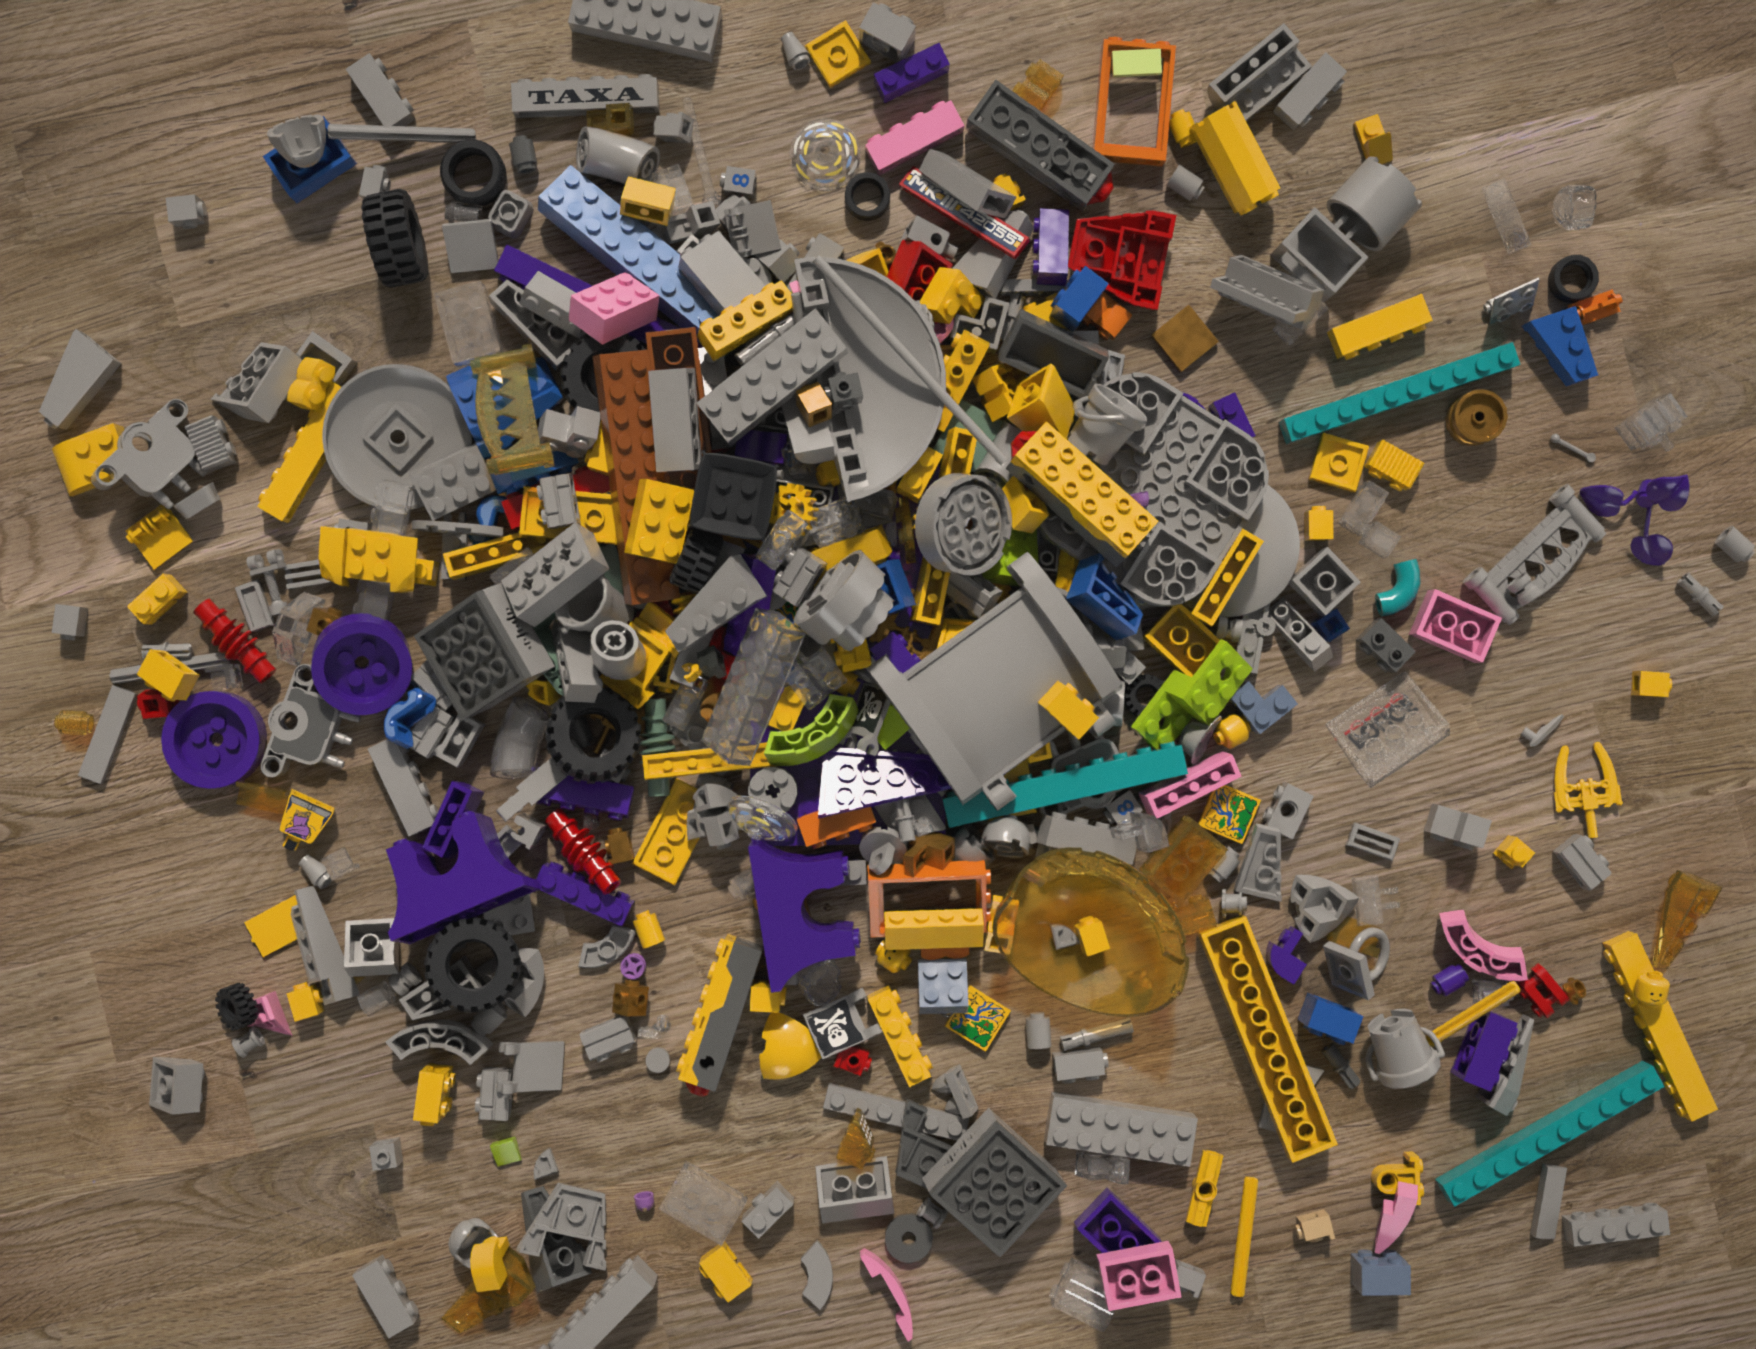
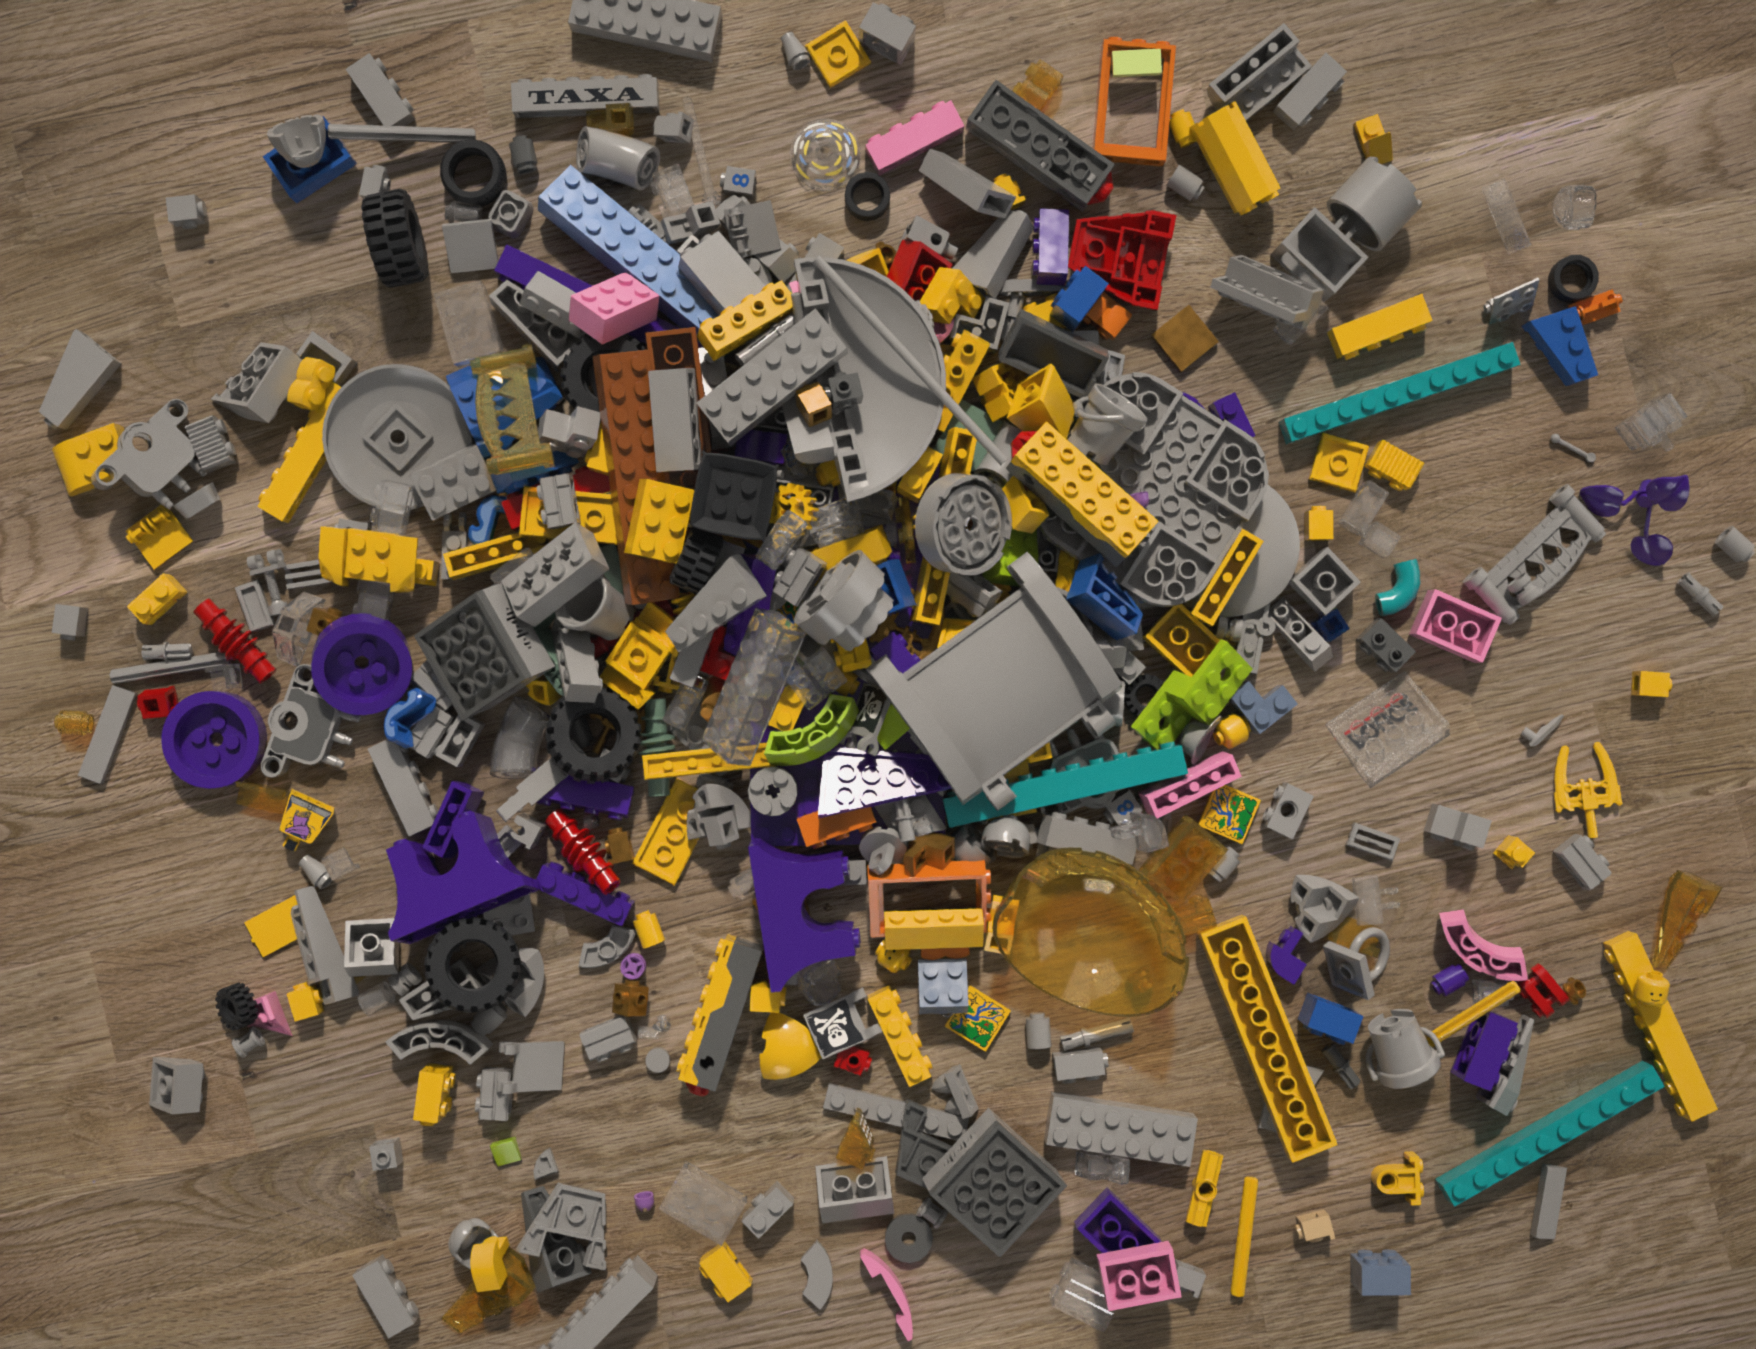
(167, 675): yellow brick -> none
(454, 527): light grey tile -> none
(617, 650): light grey brick -> none
(647, 201): yellow brick -> none
(709, 662): pearl dark grey piece -> none
(761, 819): clear dish -> none
(911, 72): dark purple brick -> none
(982, 225): tile -> none
(1063, 936): light grey tile -> none
(1068, 709): yellow brick -> none
(1091, 936): yellow brick -> none
(1233, 903): light grey brick -> none
(1261, 865): light grey wing -> none
(1395, 1215): bright pink slope -> none
(1478, 429): pearl gold wheel -> none
(1615, 1224): light grey brick -> none

